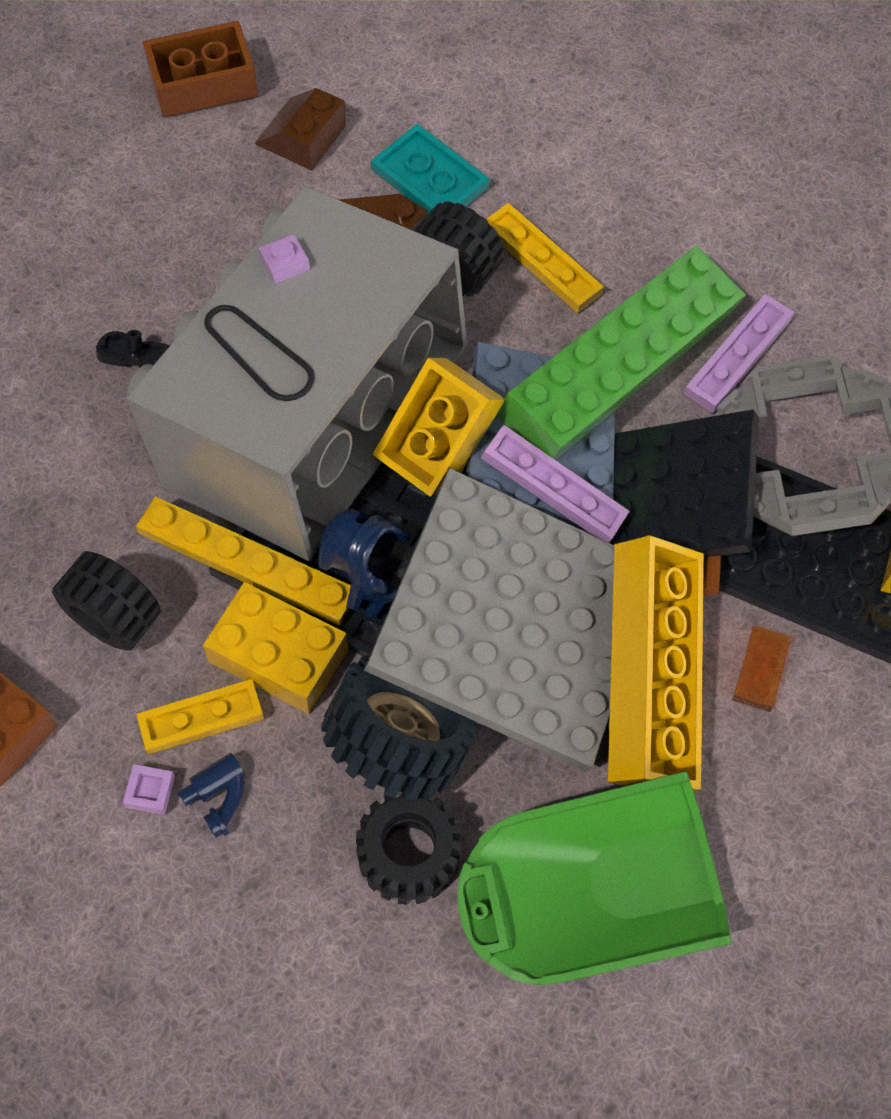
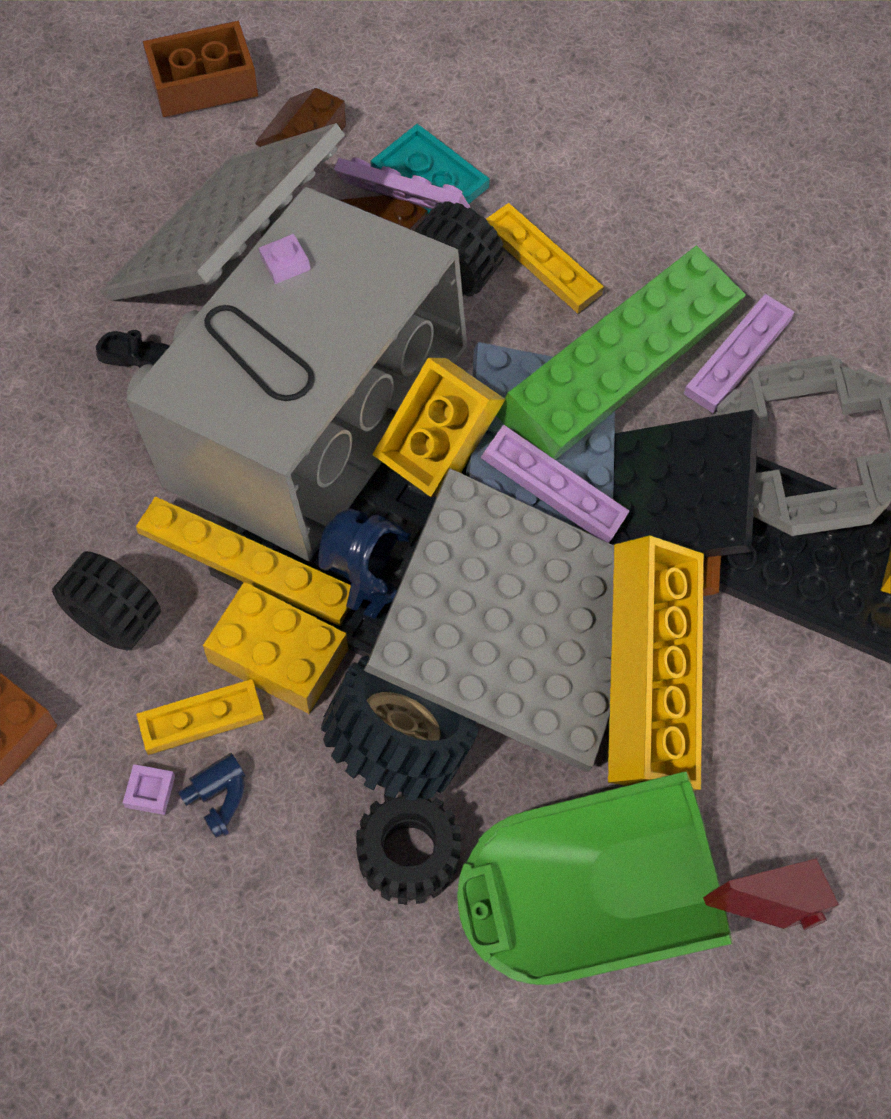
(223, 216): none -> light grey plate
(392, 184): none -> lavender plate
(761, 669): clear orange plate -> none
(778, 896): none -> dark red slope

